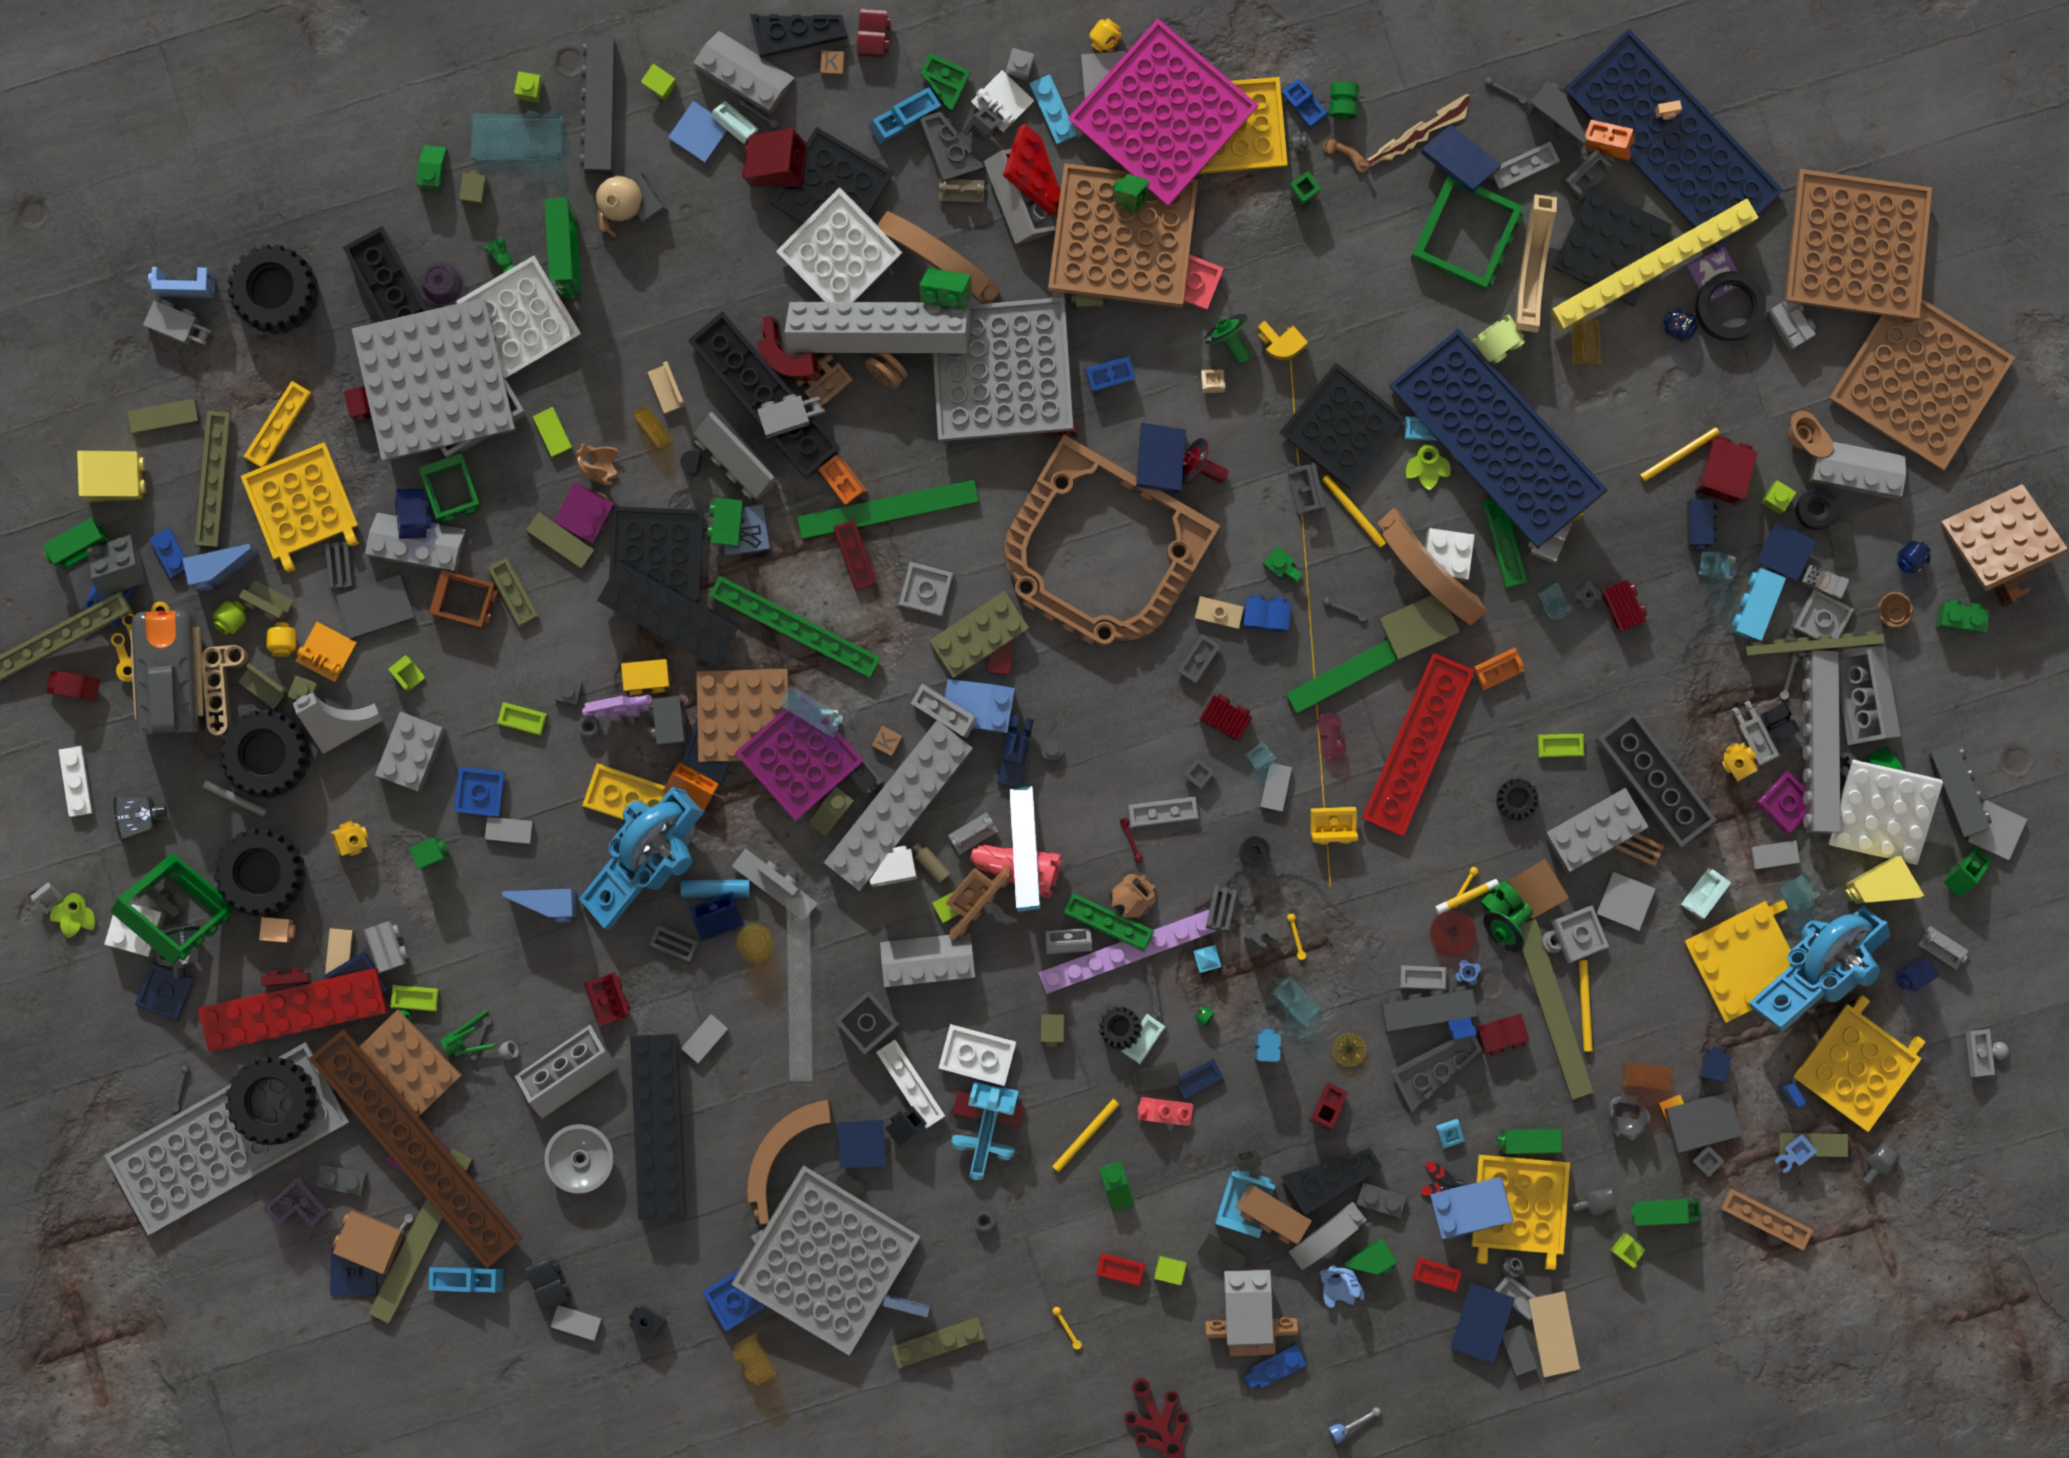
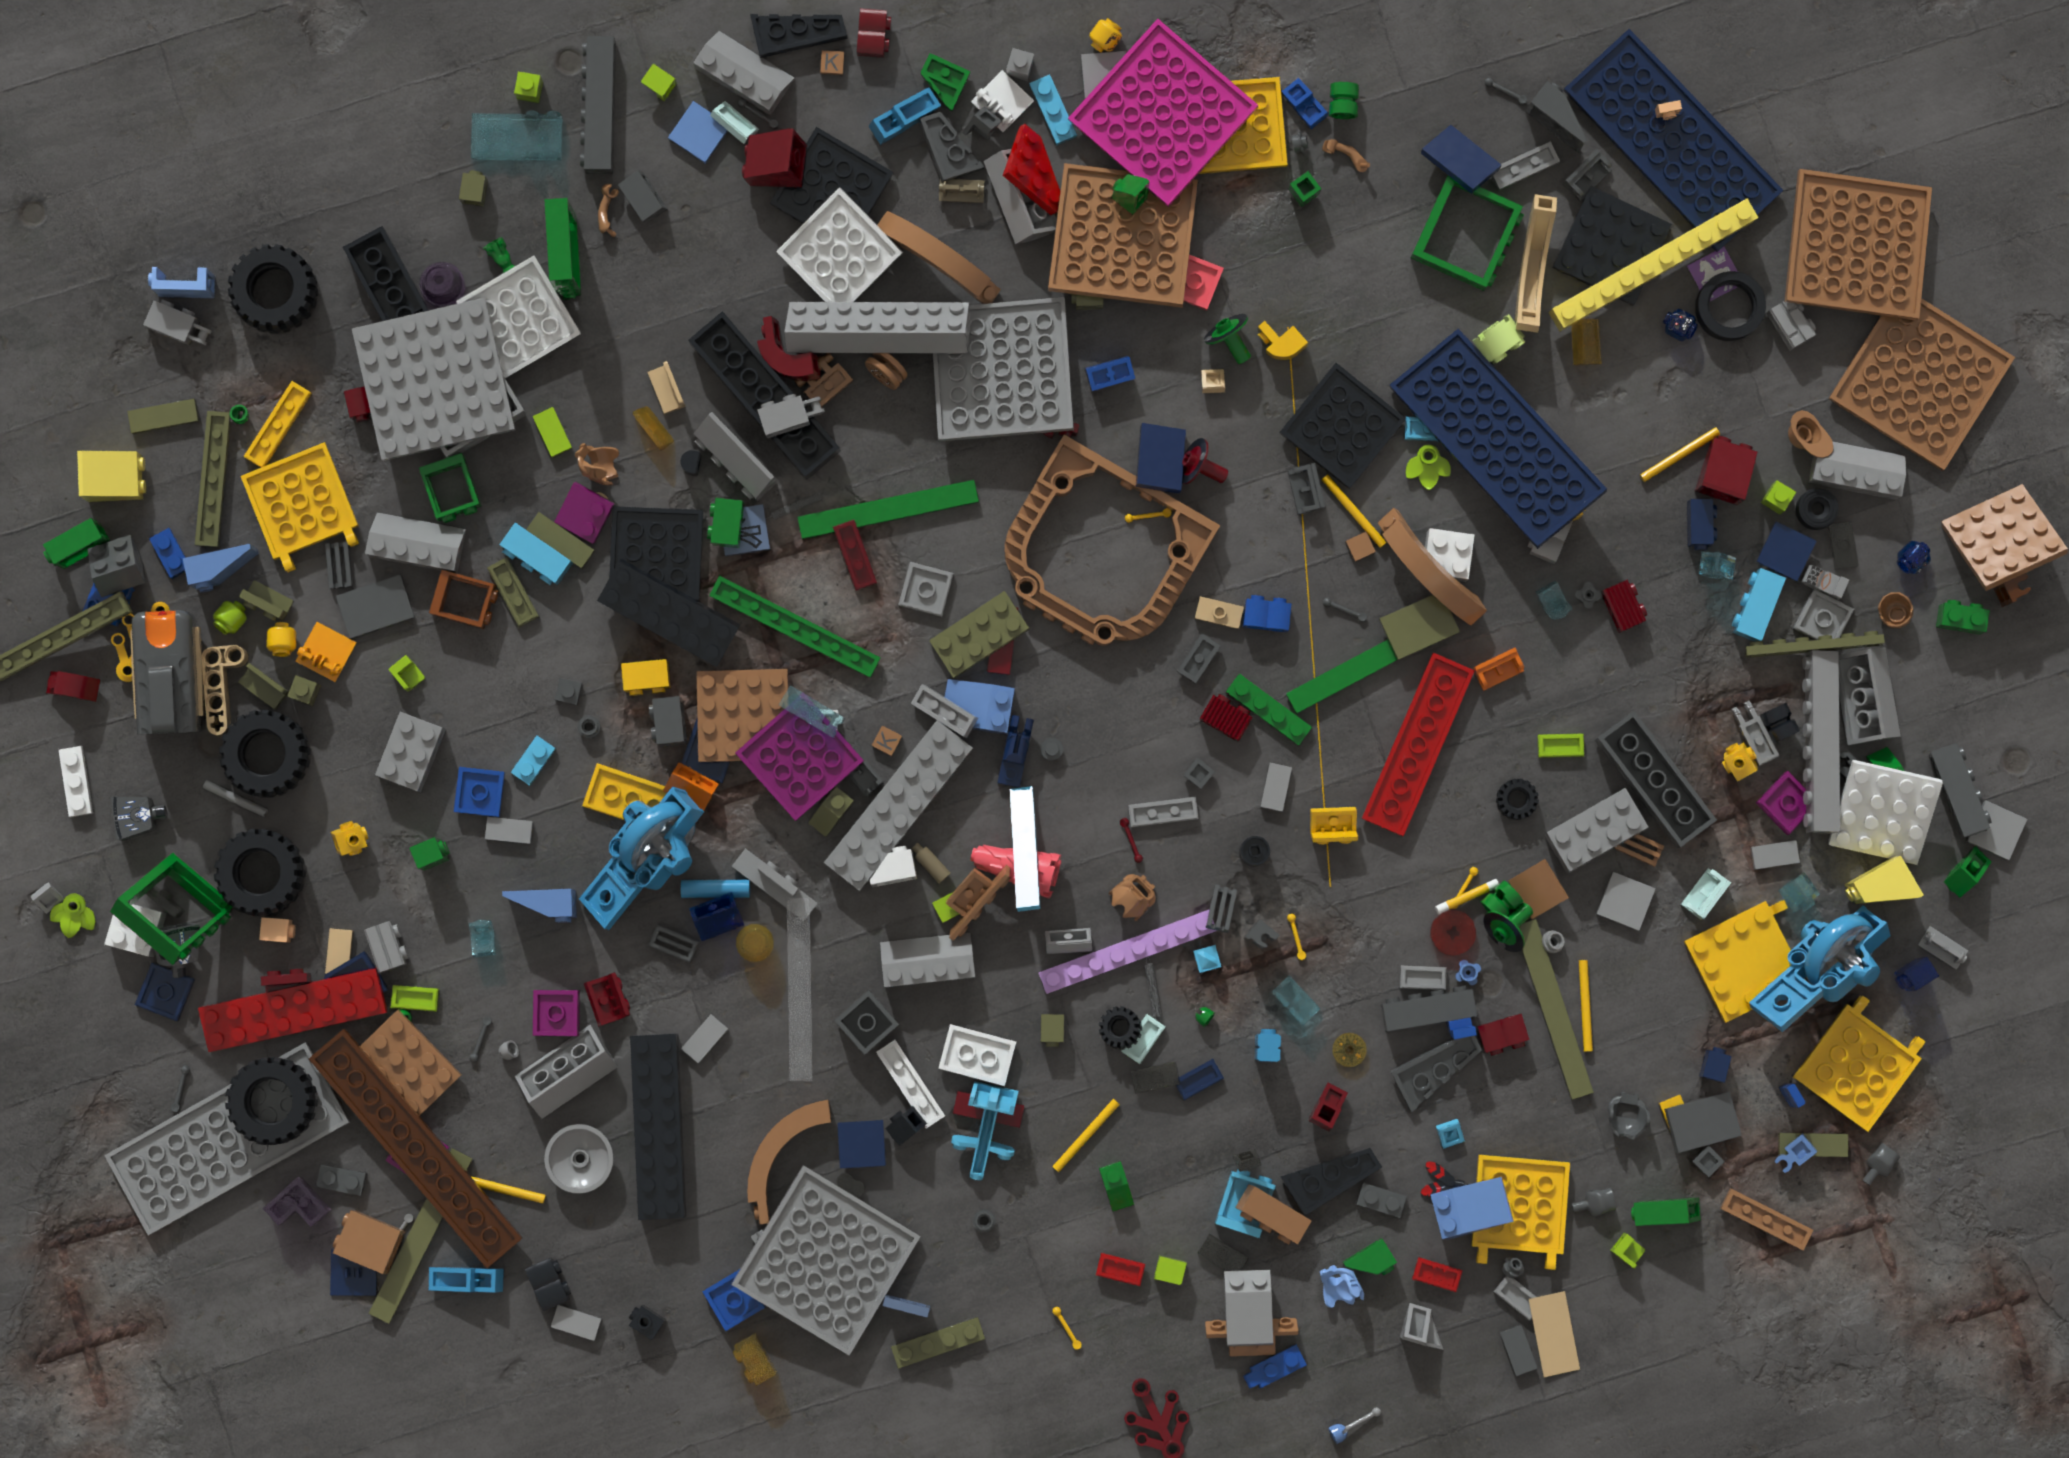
(235, 414): none -> green hinge
(332, 725): light grey arch -> none
(411, 513): clear blue brick -> none
(431, 168): green slope -> none
(454, 1041): green plant -> none
(482, 938): none -> clear light blue bracket
(509, 1190): none -> yellow bar
(522, 719): lime tile -> none
(533, 760): none -> medium azure plate
(535, 554): none -> medium azure brick
(556, 1012): none -> magenta plate
(618, 198): tan cylinder -> none
(618, 706): lavender plate -> none
(842, 479): orange hinge -> none
(945, 288): green brick -> none
(973, 833): light grey hinge -> none
(1108, 922): green tile -> none
(1165, 1111): coral bracket -> none
(1166, 513): none -> yellow hinge
(1260, 757): clear light blue tile -> none
(1268, 709): none -> green plate
(1280, 564): green plate -> none
(1327, 1236): light grey arch -> none
(1331, 726): clear pink hinge -> none
(1360, 546): none -> medium nougat tile
(1419, 133): tan sword -> none
(1420, 1327): none -> light grey slope
(1482, 1323): dark blue tile -> none
(1504, 545): green tile -> none
(1530, 1141): green window -> none
(1580, 934): light grey tile -> none
(1609, 139): orange hinge -> none
(1647, 1076): clear orange brick -> none
(1784, 694): light grey hinge -> none
(1982, 1052): light grey plate -> none

